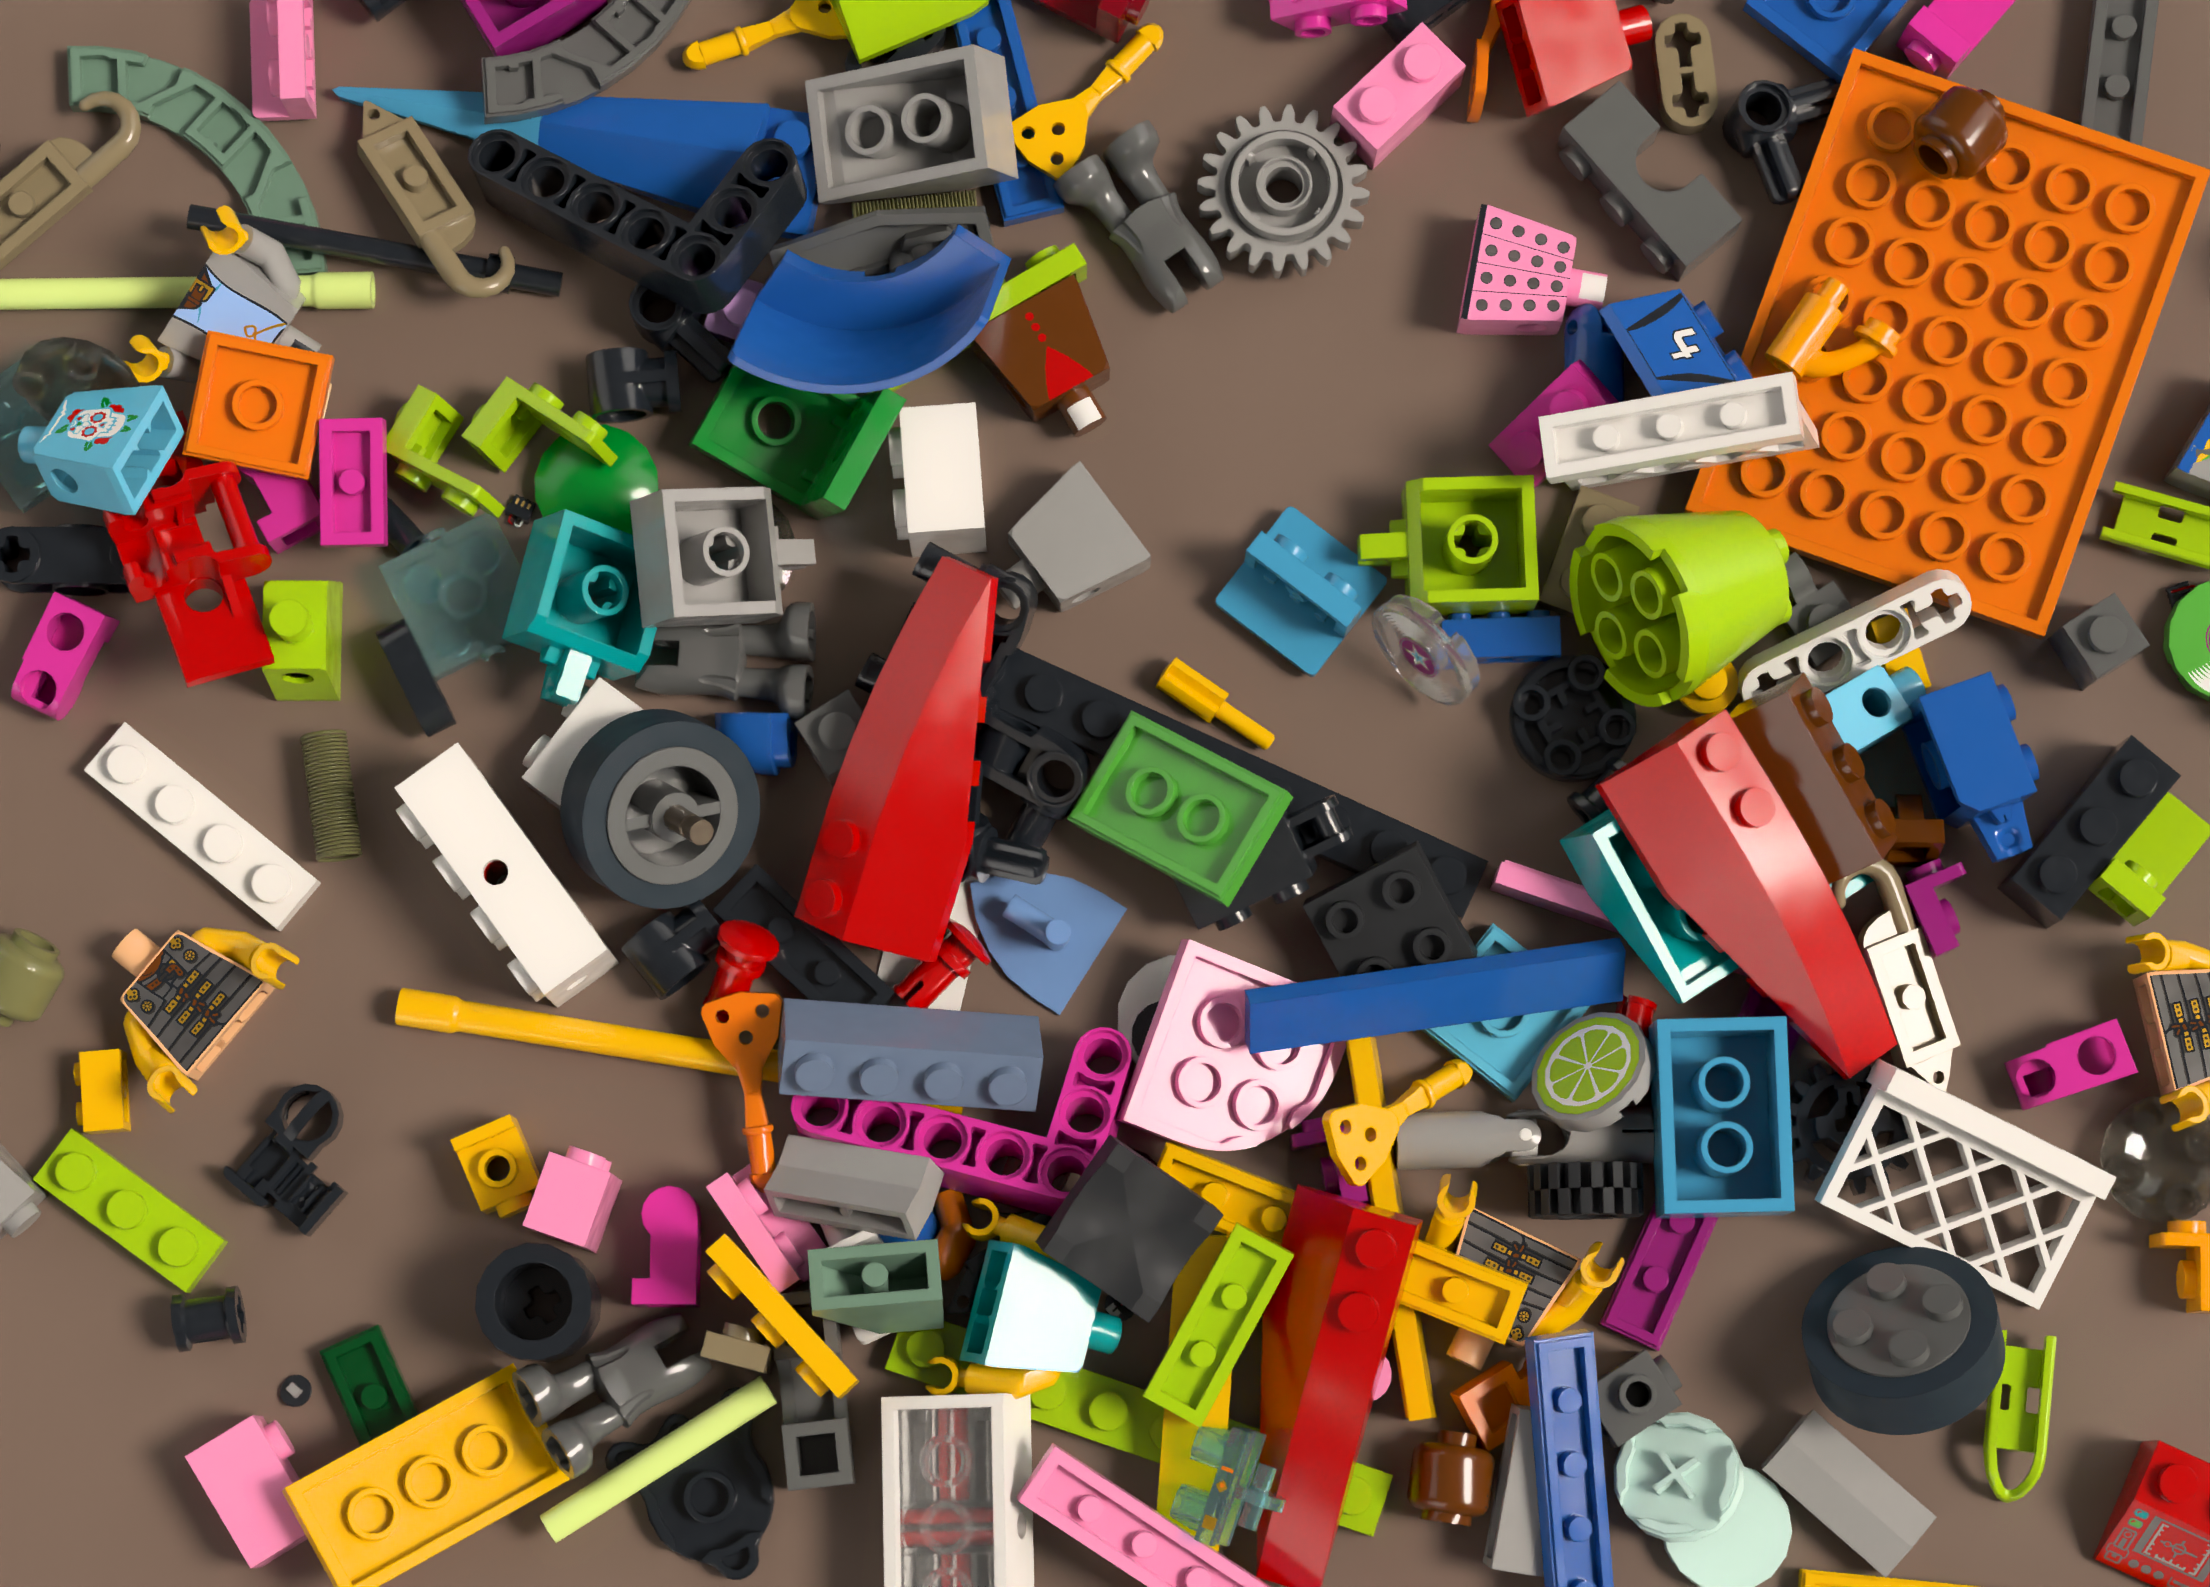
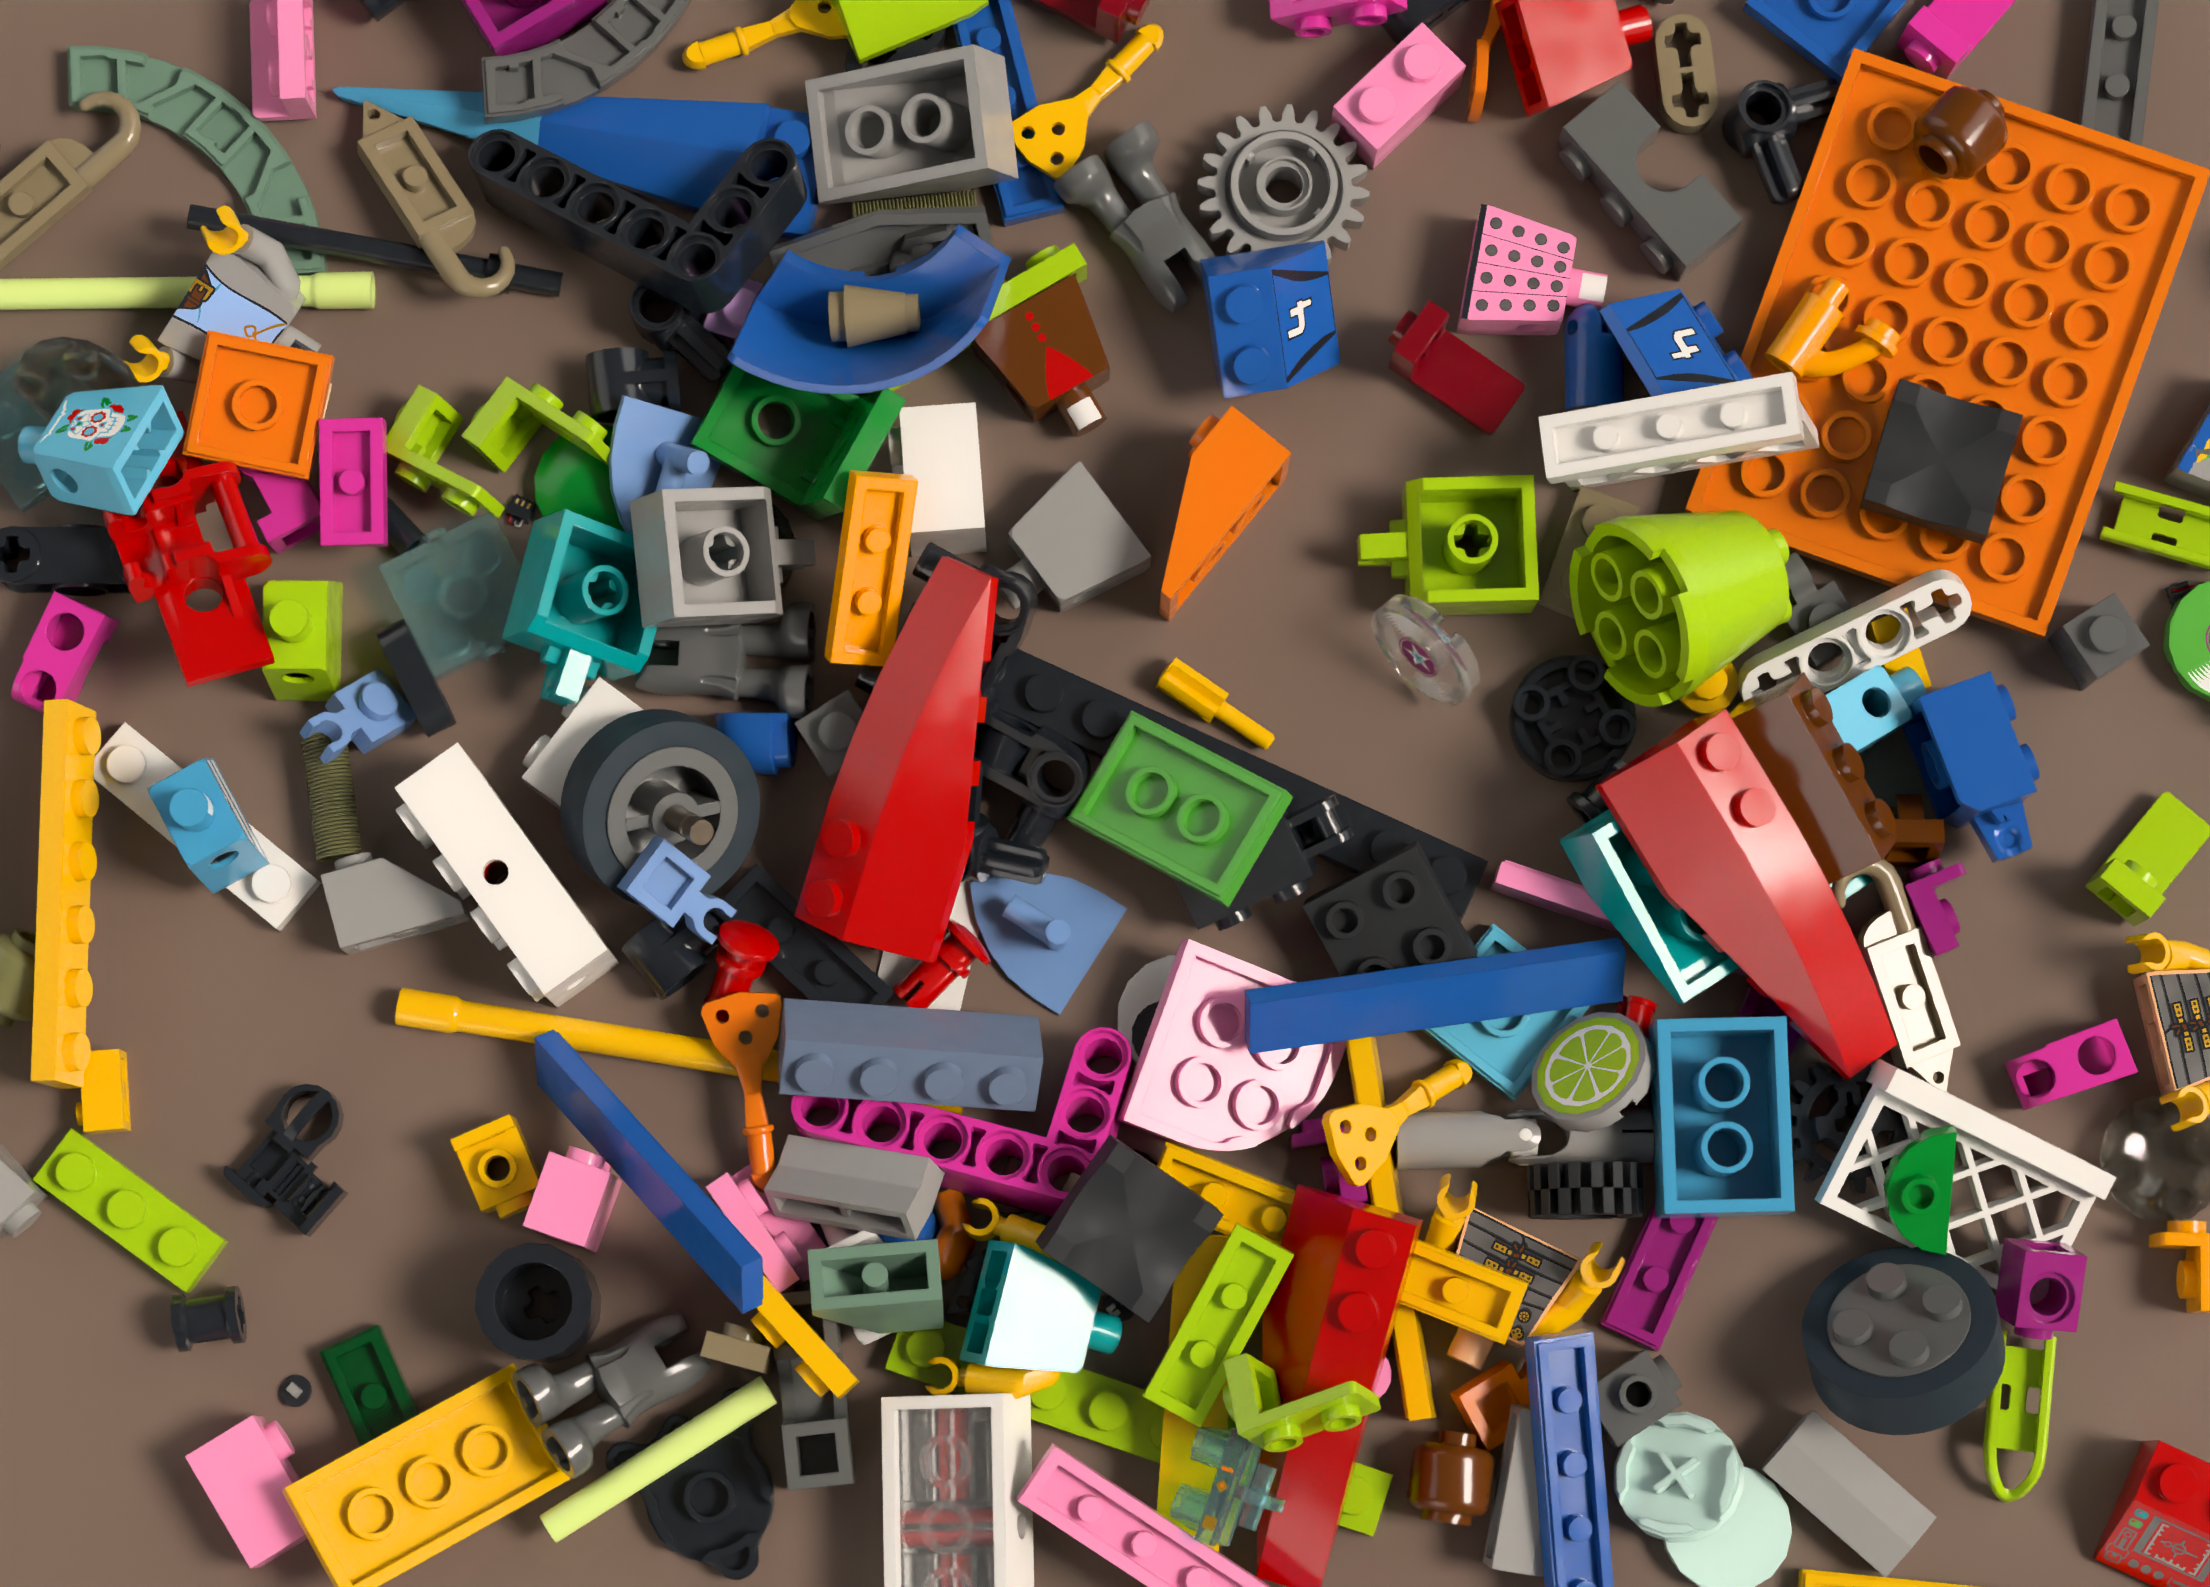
(63, 895): none -> yellow plate
(192, 1000): torso -> none
(207, 824): none -> dark azure torso
(363, 712): none -> medium blue plate
(384, 904): none -> light grey slope
(650, 1171): none -> blue tile
(653, 454): none -> medium blue shield
(670, 887): none -> medium blue plate
(675, 1251): dark pink leg -> none
(870, 567): none -> light orange plate
(871, 314): none -> dark tan cone
(1227, 484): none -> orange slope
(1260, 1417): none -> lime bracket
(1270, 317): none -> blue slope
(1300, 591): dark azure bracket -> none
(1452, 370): none -> dark red bracket
(1508, 638): blue piece -> none
(1521, 441): dark pink plate -> none
(1921, 1188): none -> green plate
(1941, 462): none -> black brick
(2025, 1264): none -> magenta brick
(2089, 832): black brick -> none

